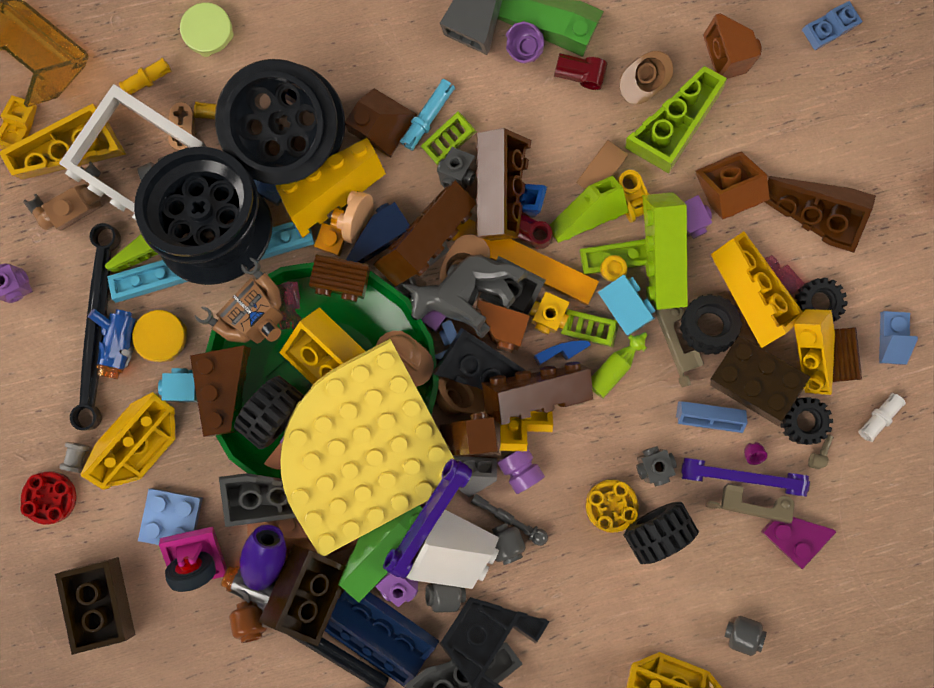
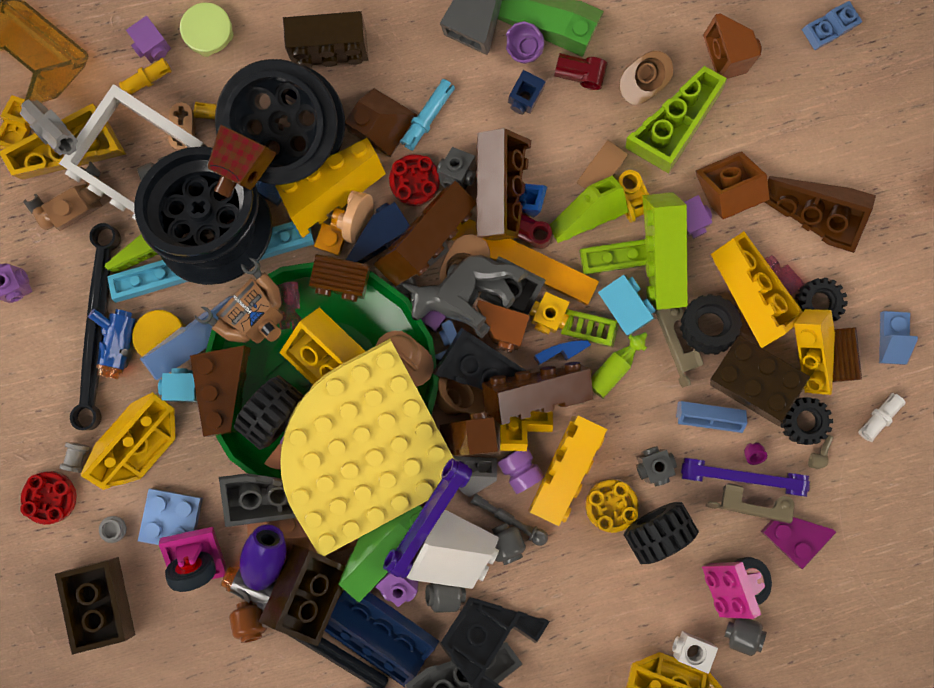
(48, 127): none -> light grey piece
(112, 529): none -> light grey plate
(148, 40): none -> medium lavender brick
(180, 345): none -> medium blue slope
(237, 161): none -> reddish brown torso
(326, 39): none -> dark brown brick
(414, 180): none -> red tile
(442, 131): lime slope -> none
(529, 85): none -> dark blue brick
(567, 470): none -> yellow wedge
(613, 268): yellow tile -> none
(702, 660): none -> white brick
(738, 587): none -> dark pink plate

